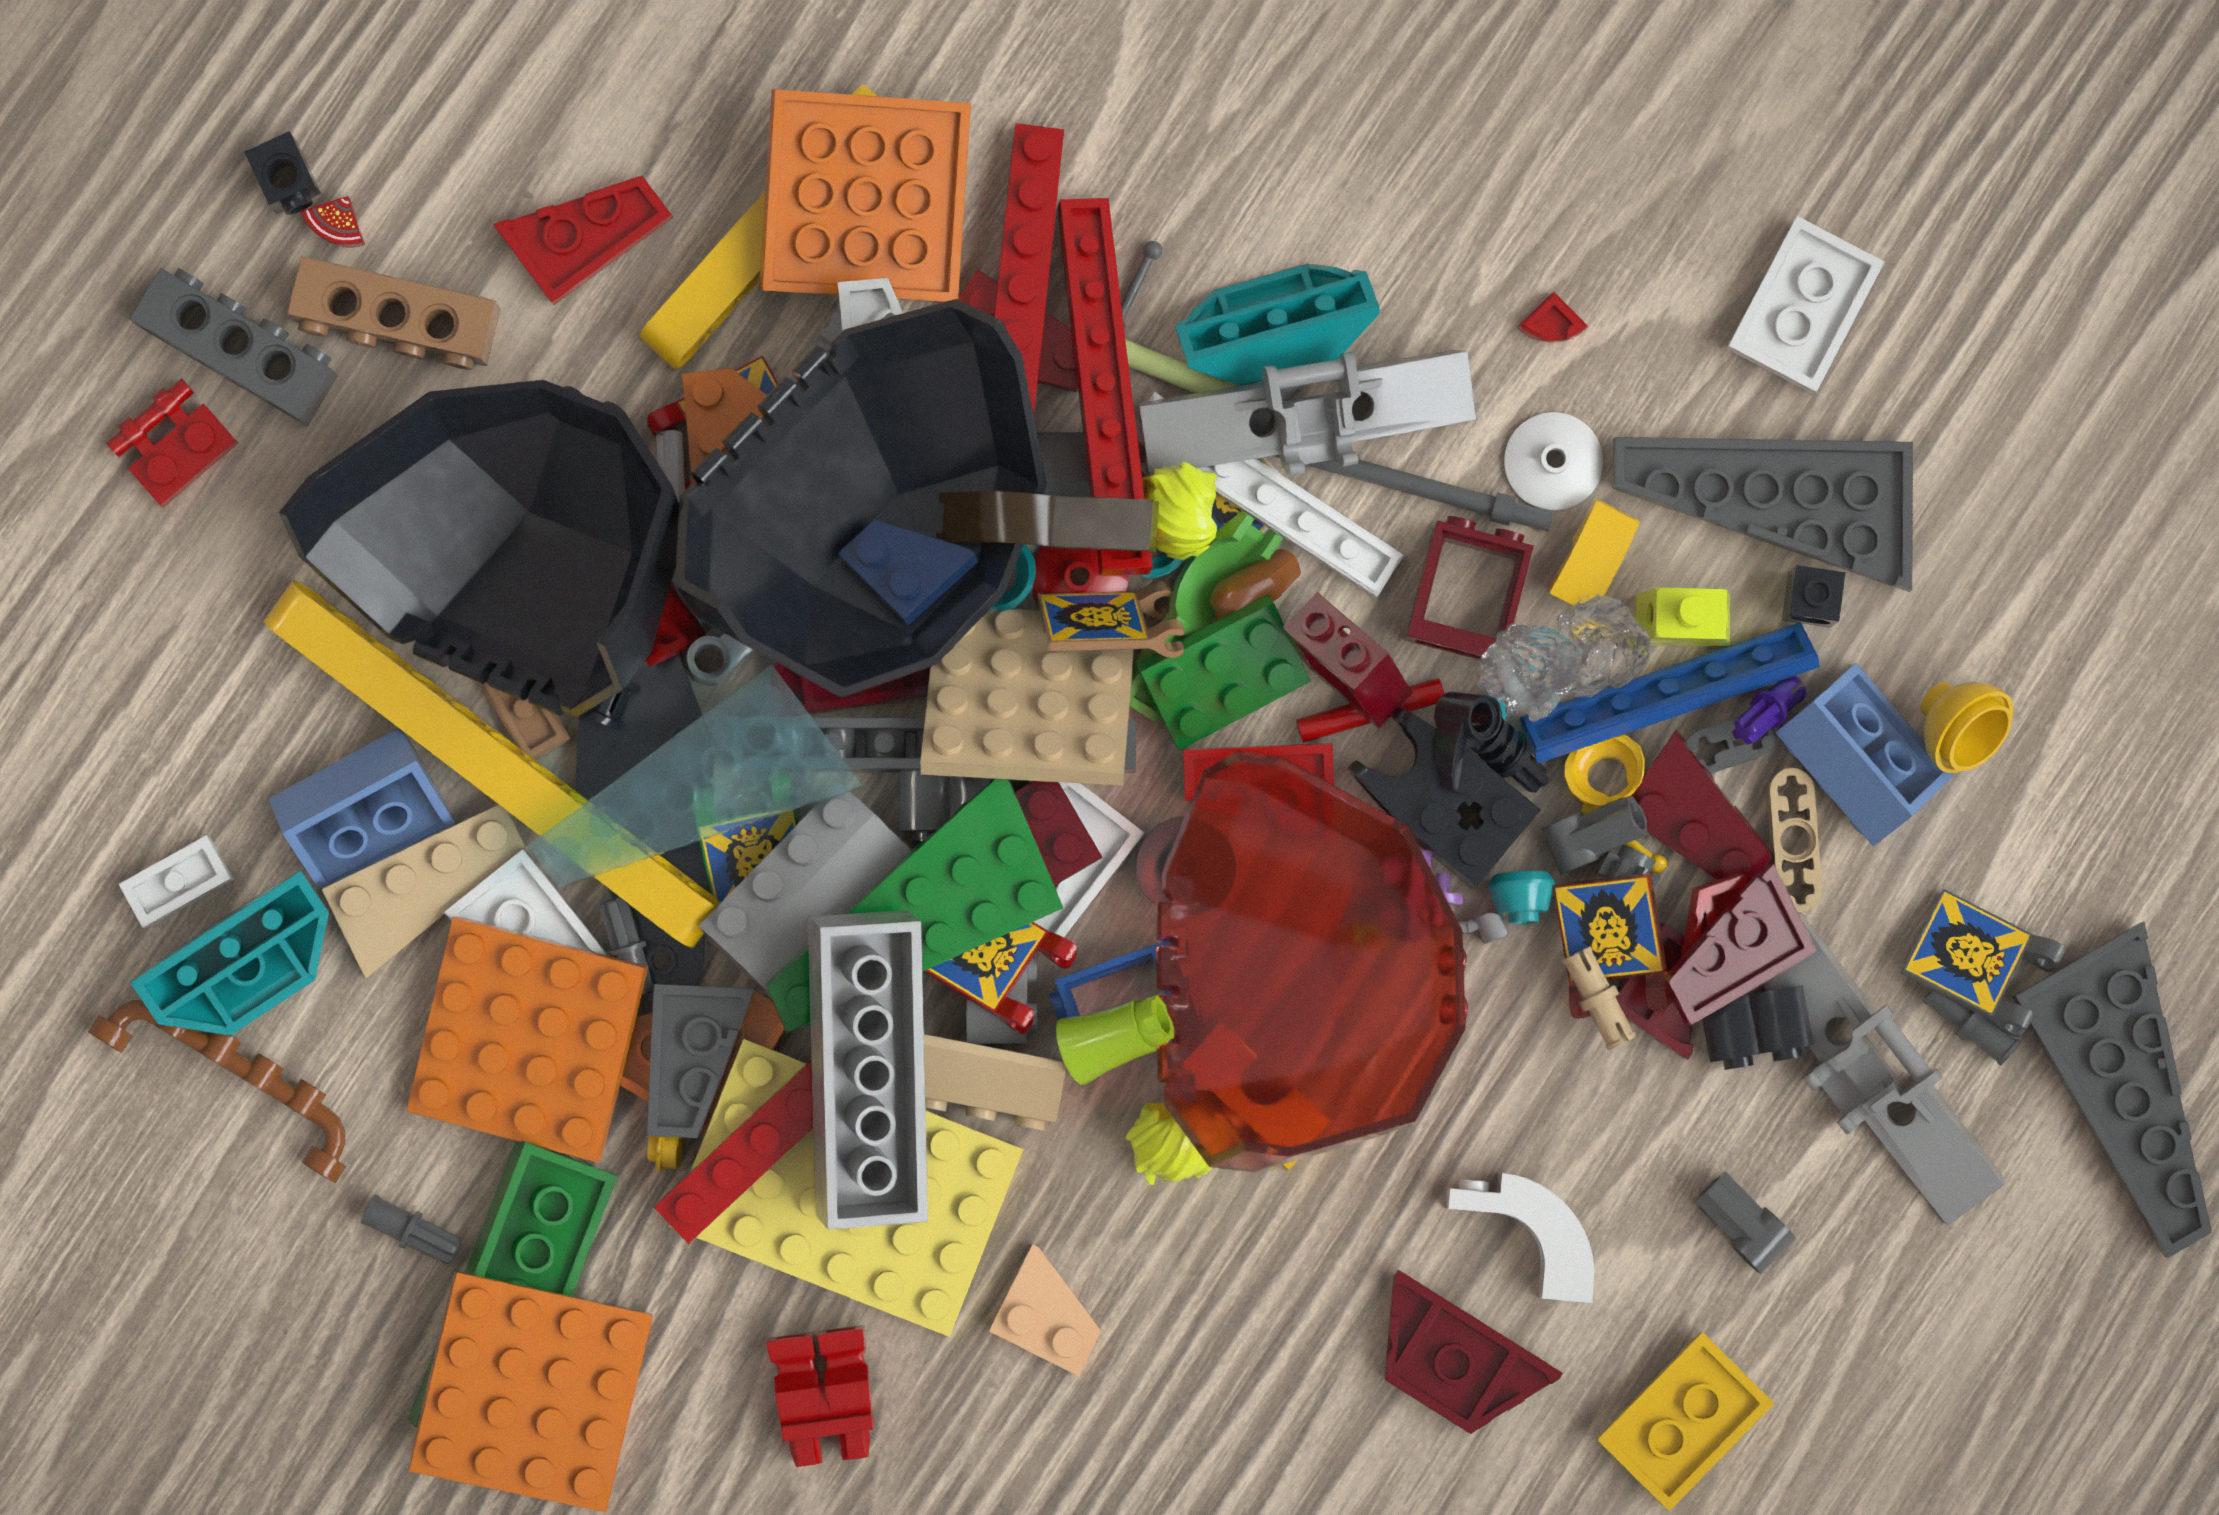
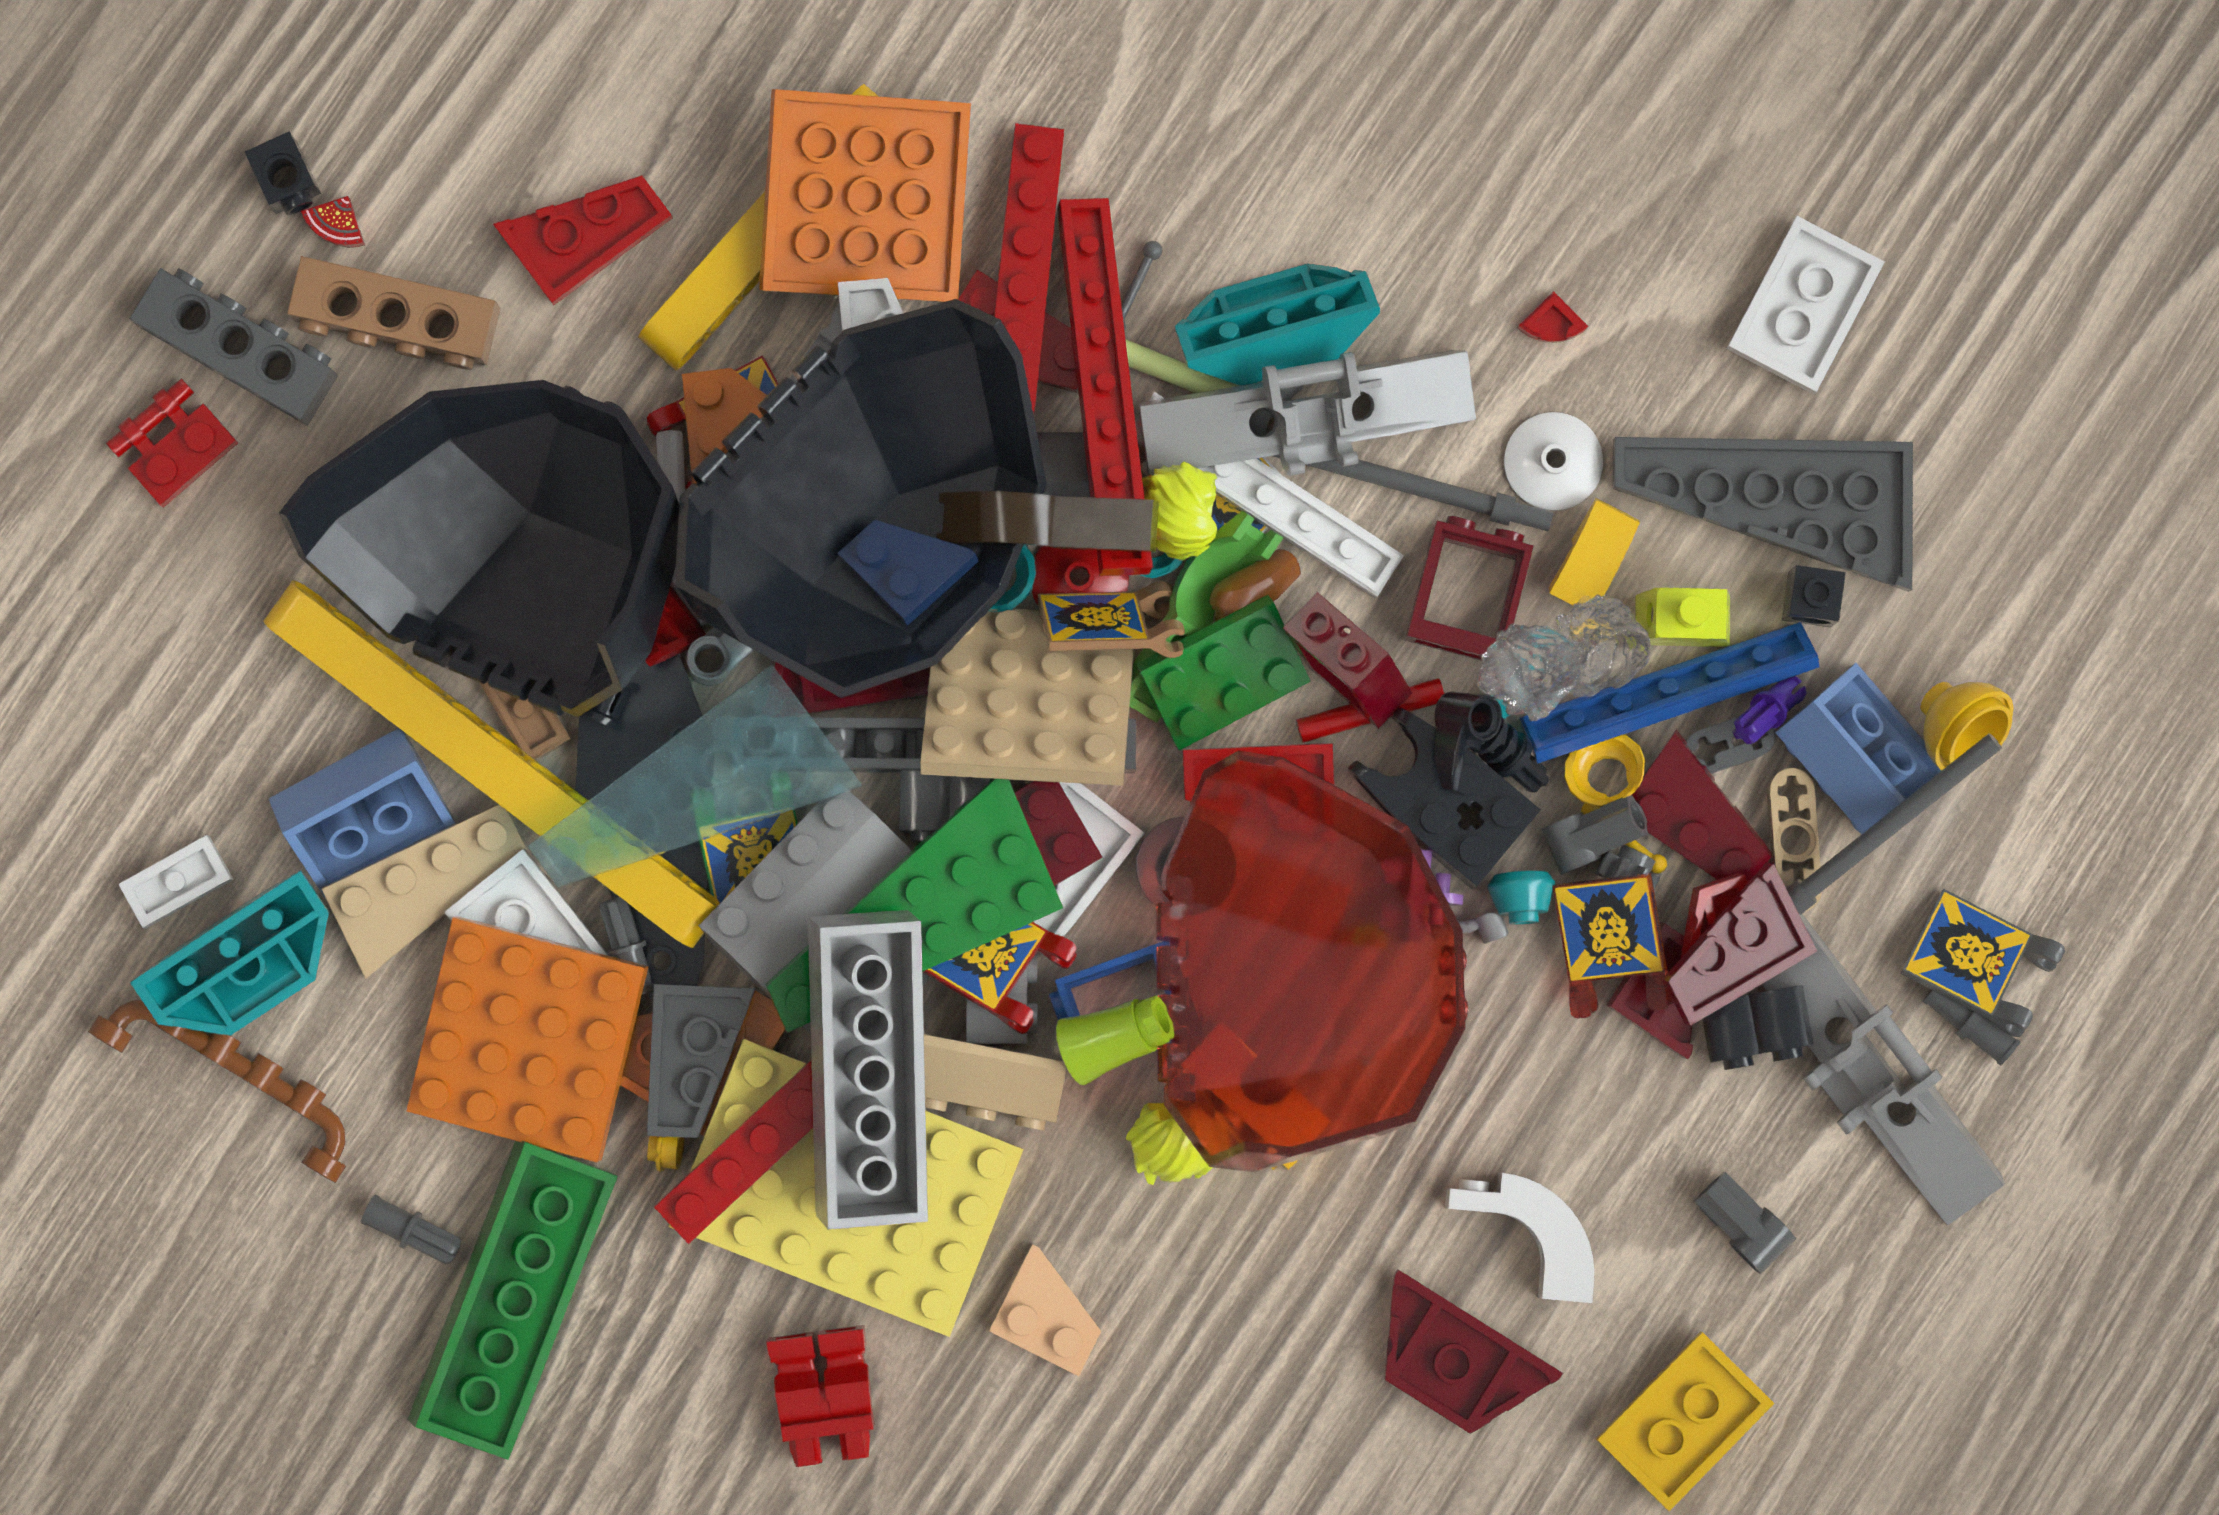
(530, 1392): orange plate -> none
(1599, 998): tan pin -> none
(1805, 892): none -> dark grey bar
(2118, 1064): dark grey wing -> none

